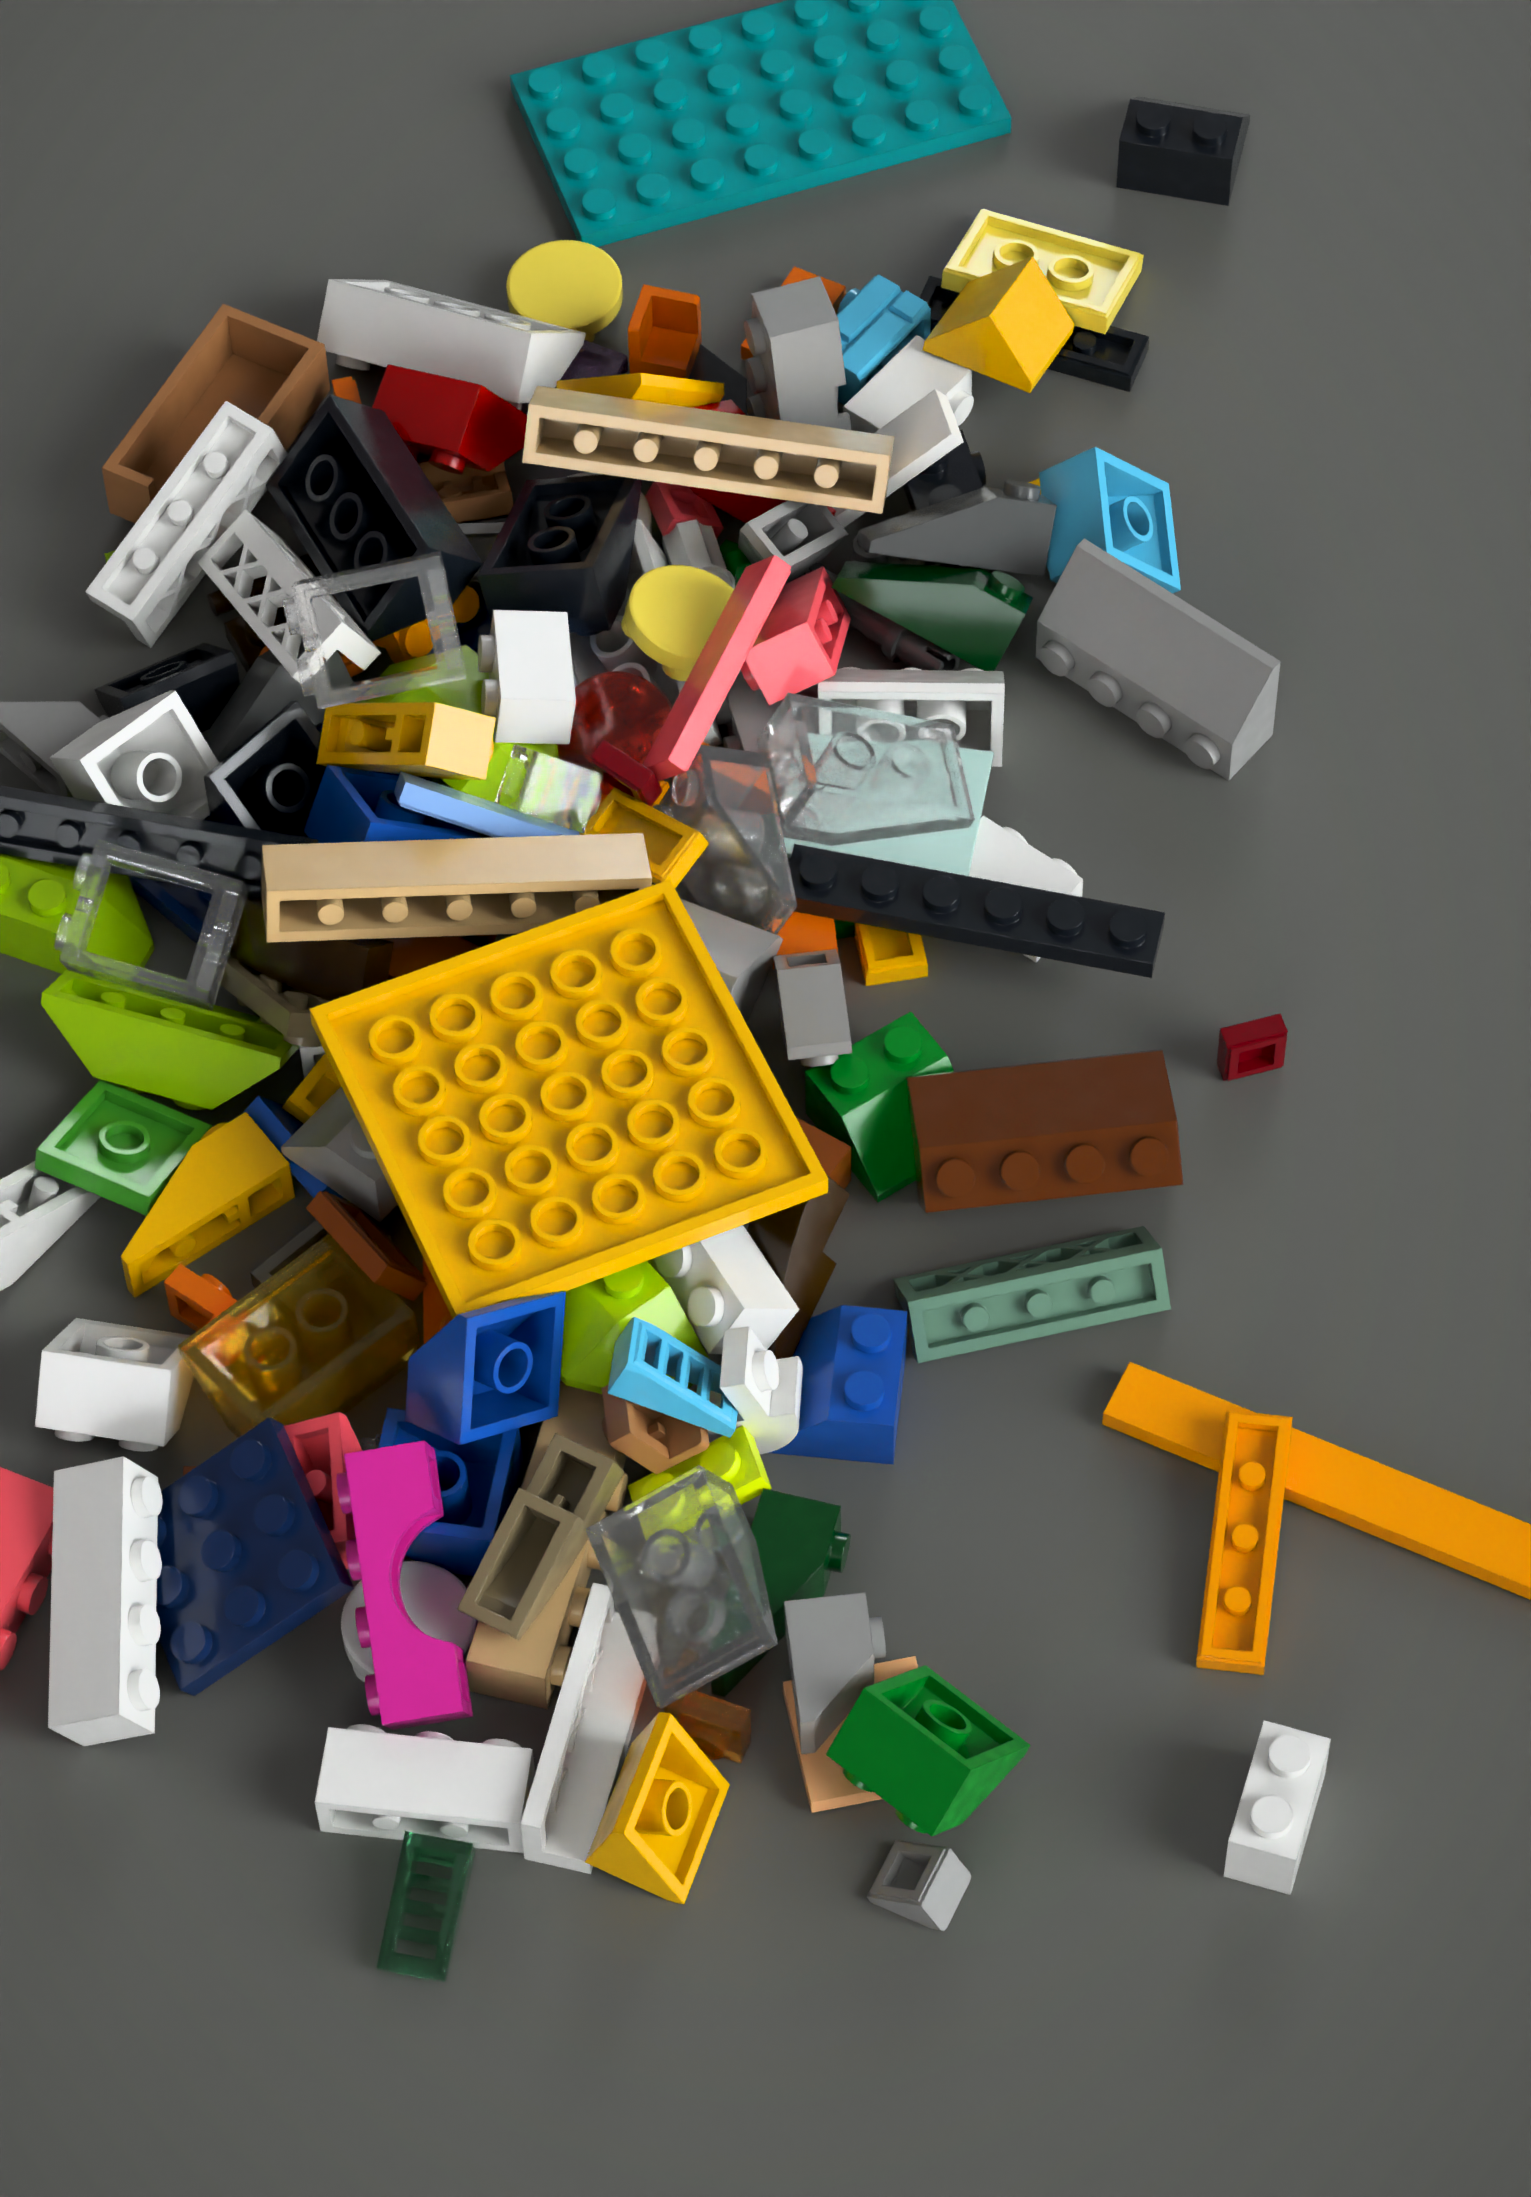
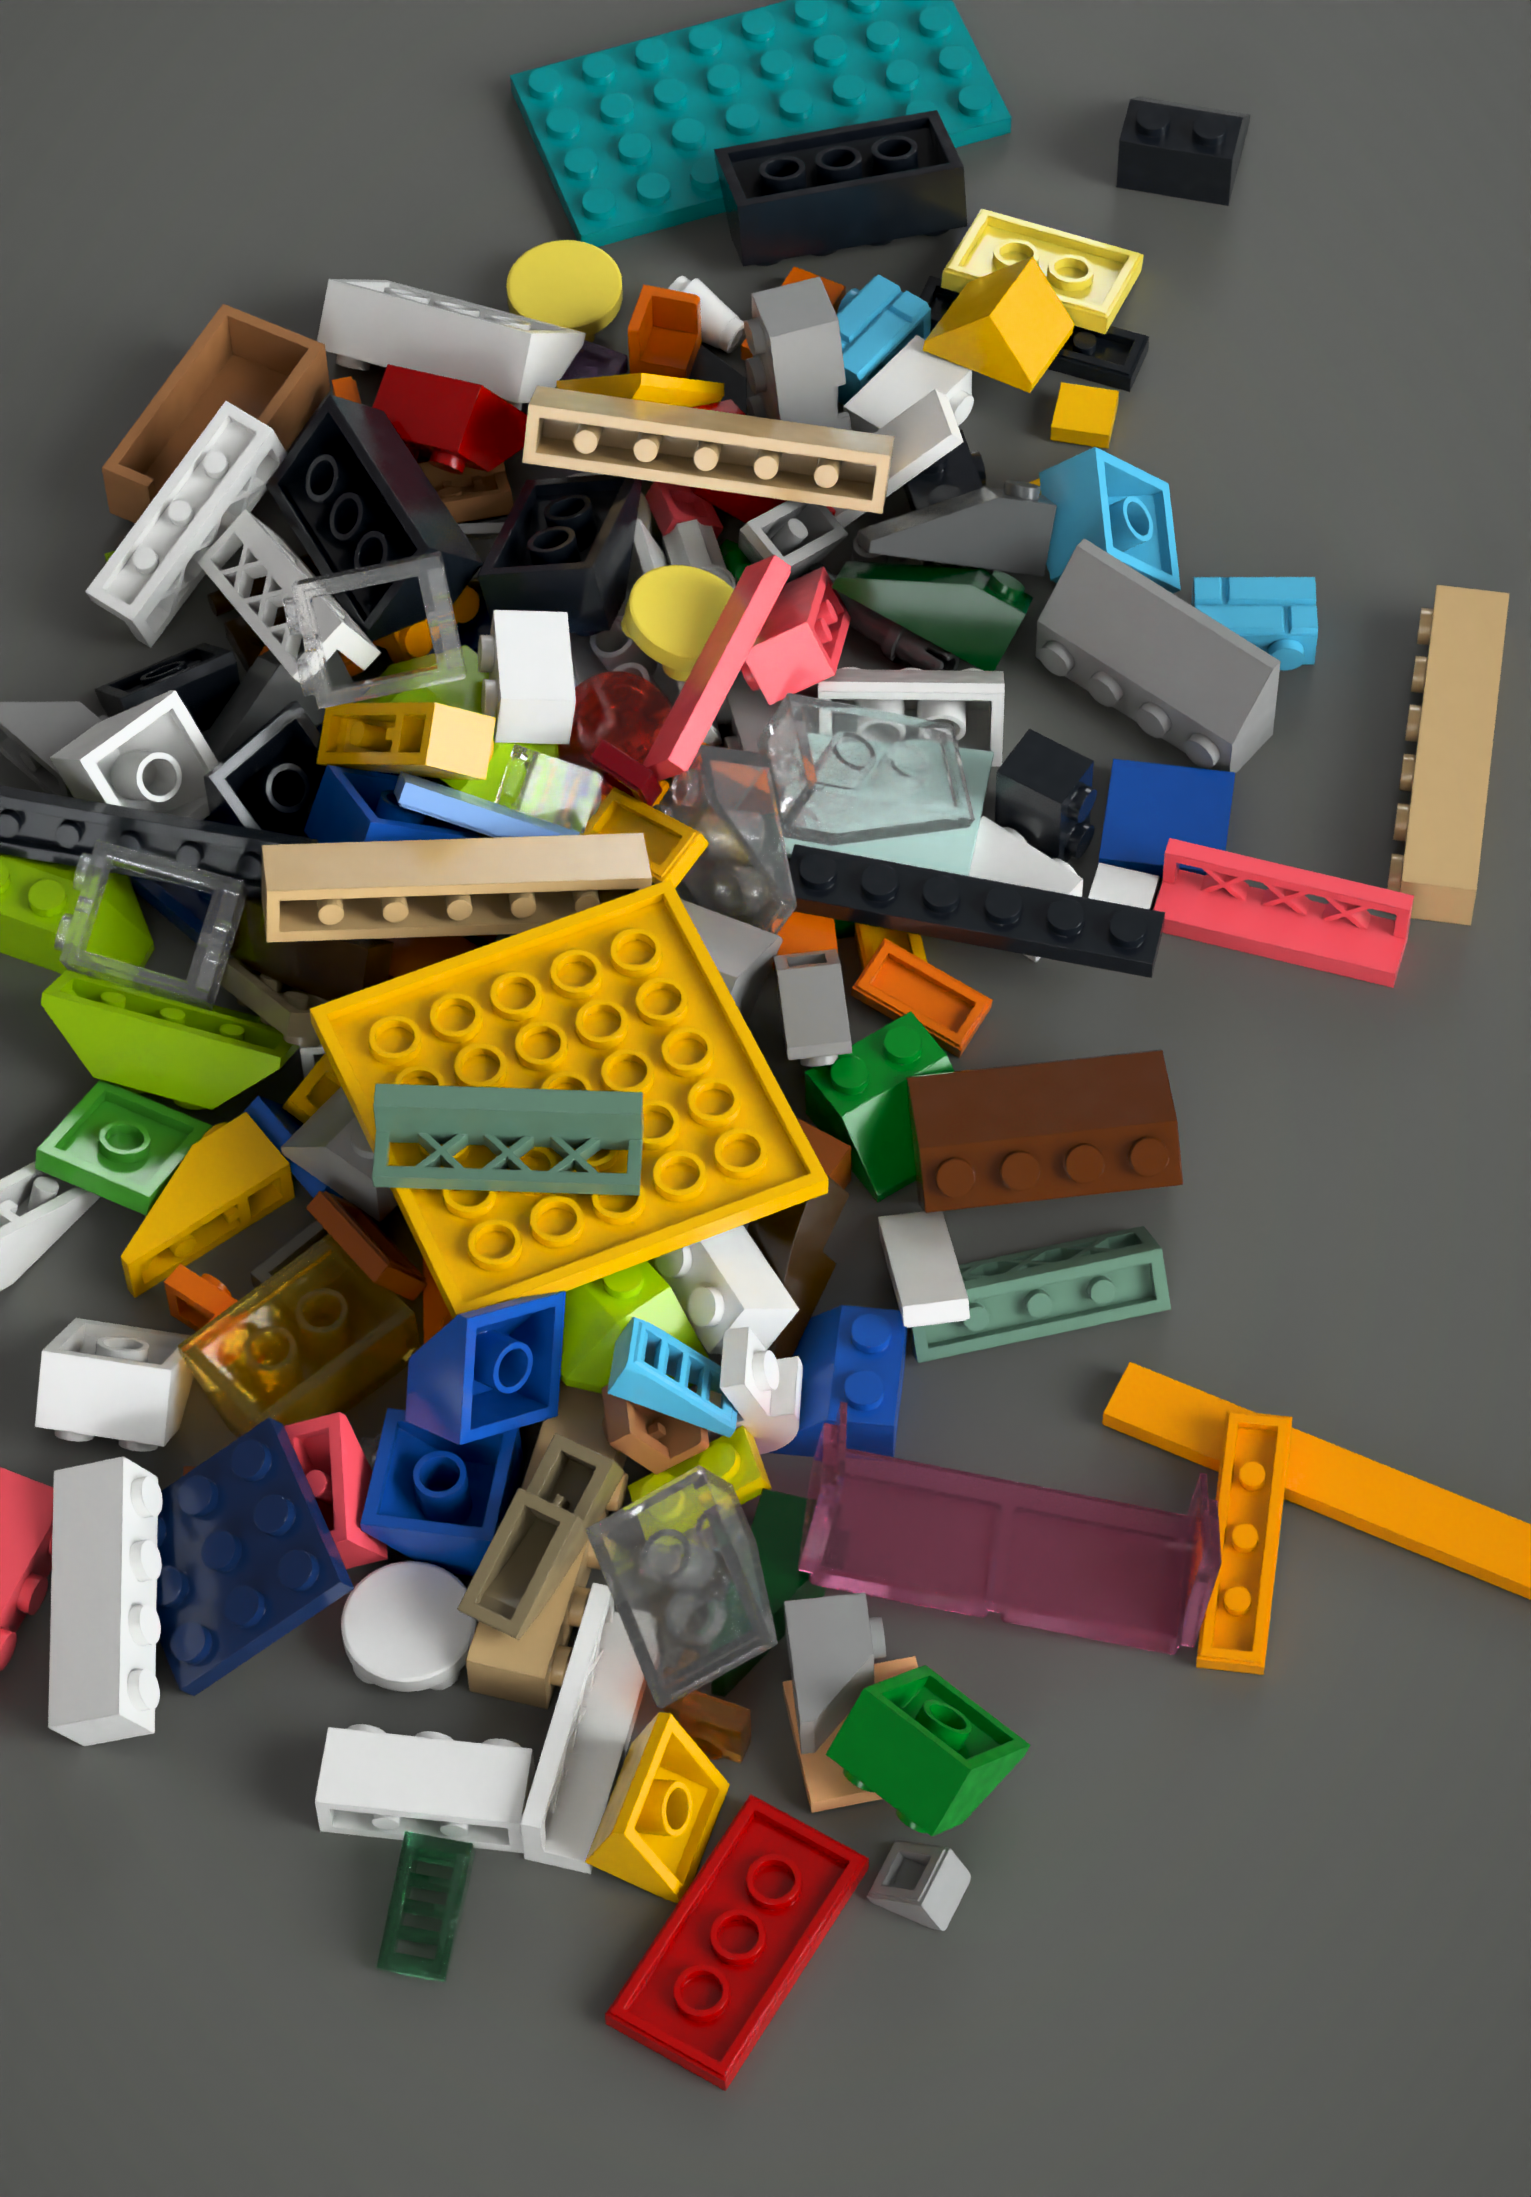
(392, 1500): dark pink arch -> none
(508, 1118): none -> sand green fence
(718, 322): none -> white cone
(737, 1942): none -> red tile
(842, 188): none -> black slope
(902, 983): none -> orange tile
(923, 1268): none -> white tile
(1008, 1548): none -> clear pink piece
(1047, 796): none -> black brick
(1084, 415): none -> yellow tile
(1124, 886): none -> white tile
(1159, 803): none -> blue tile
(1252, 1047): dark red tile -> none
(1266, 611): none -> medium azure brick
(1277, 1807): white brick -> none
(1281, 919): none -> coral fence
(1452, 753): none -> tan brick

